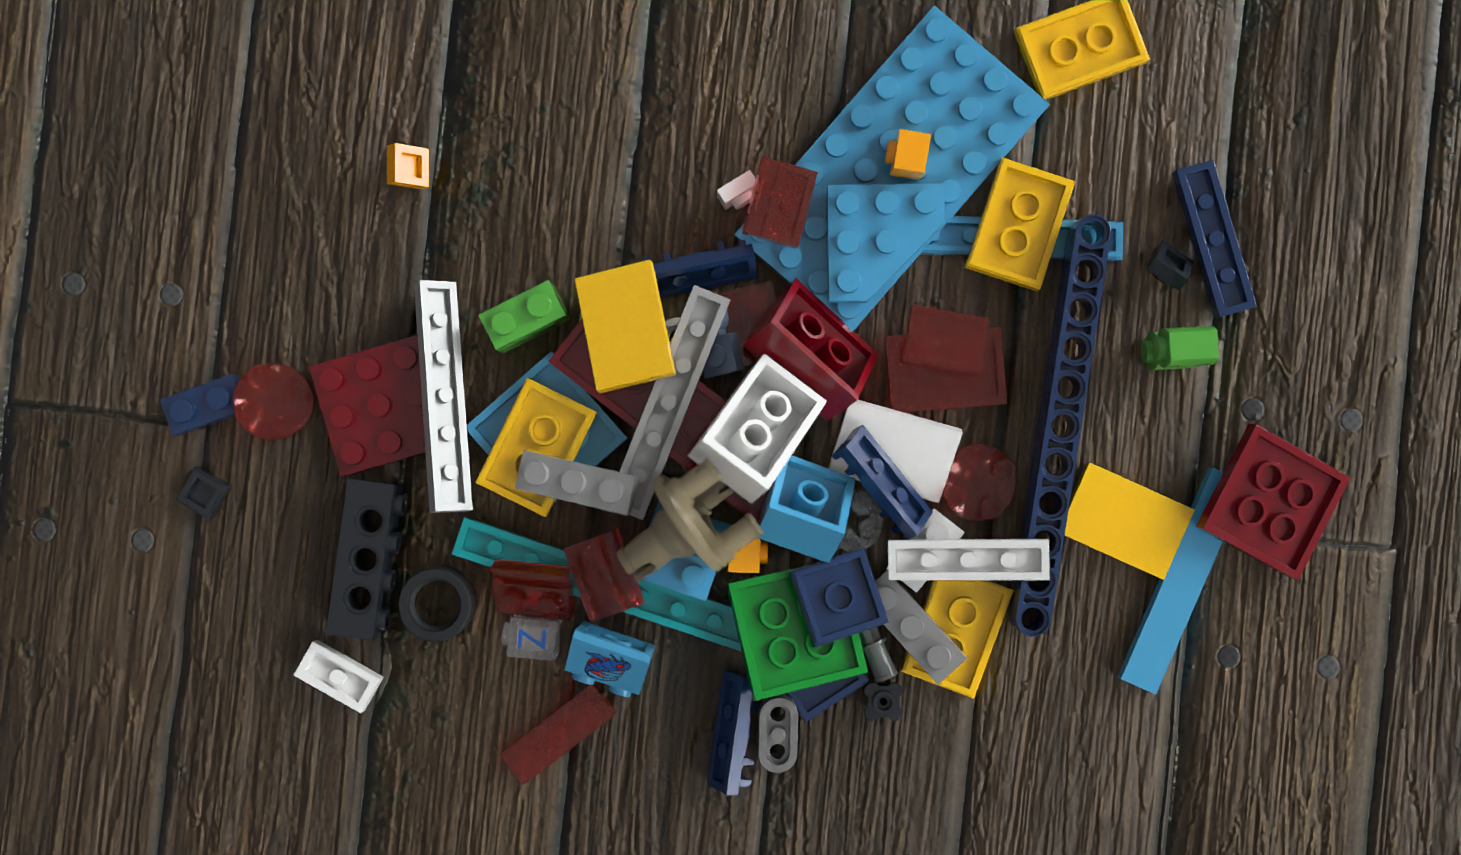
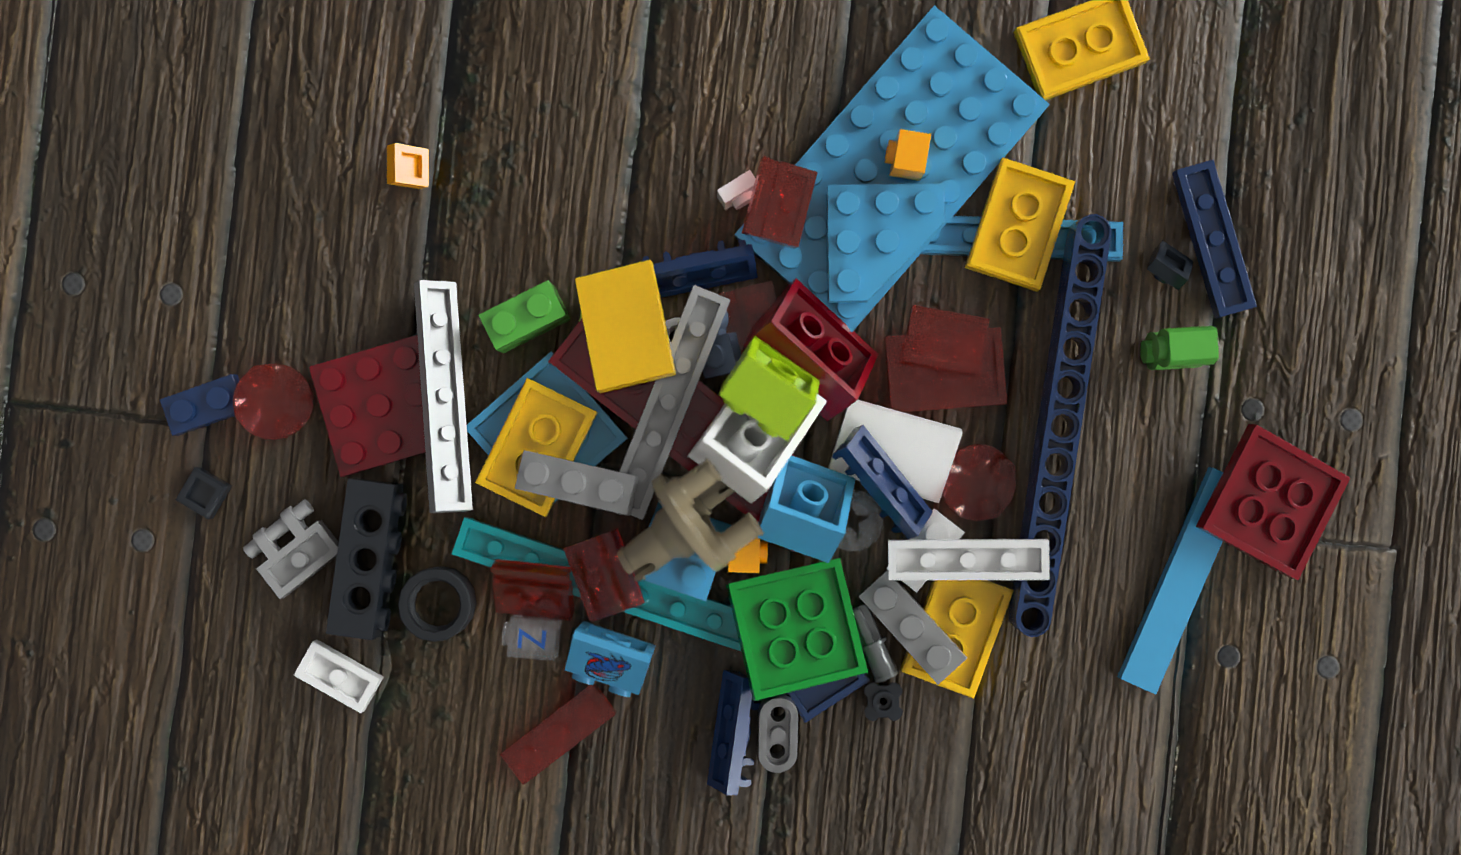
(301, 557): none -> light grey plate
(770, 389): none -> lime slope
(838, 597): dark blue tile -> none
(1126, 520): yellow tile -> none

